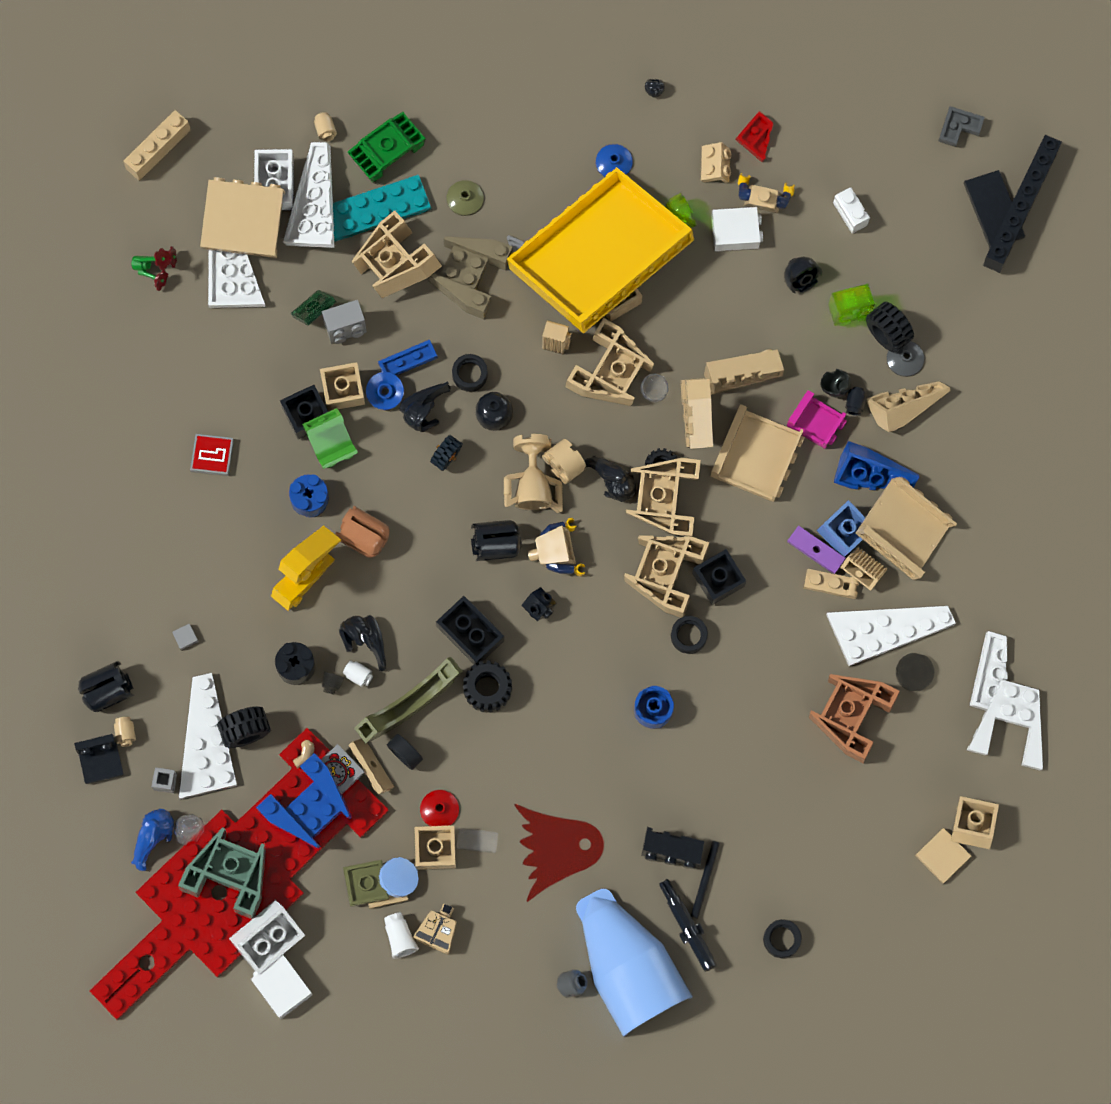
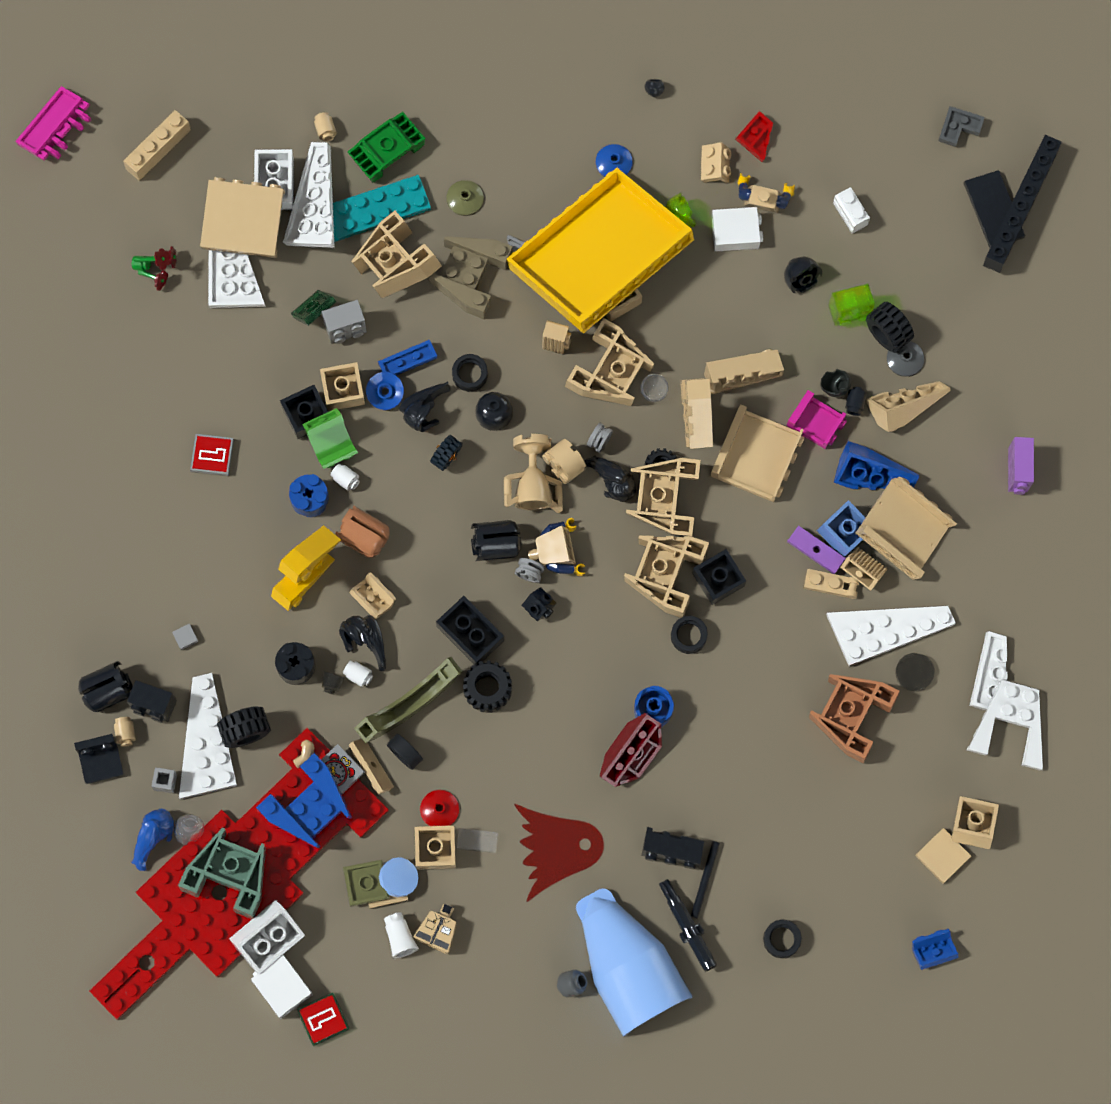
(54, 120): none -> dark pink hinge
(151, 701): none -> black brick
(323, 1019): none -> red tile
(345, 477): none -> white brick
(373, 596): none -> tan bracket
(529, 570): none -> light grey wheel
(600, 437): none -> light grey wheel
(632, 751): none -> dark red wedge
(934, 949): none -> blue bracket
(1020, 465): none -> medium lavender brick

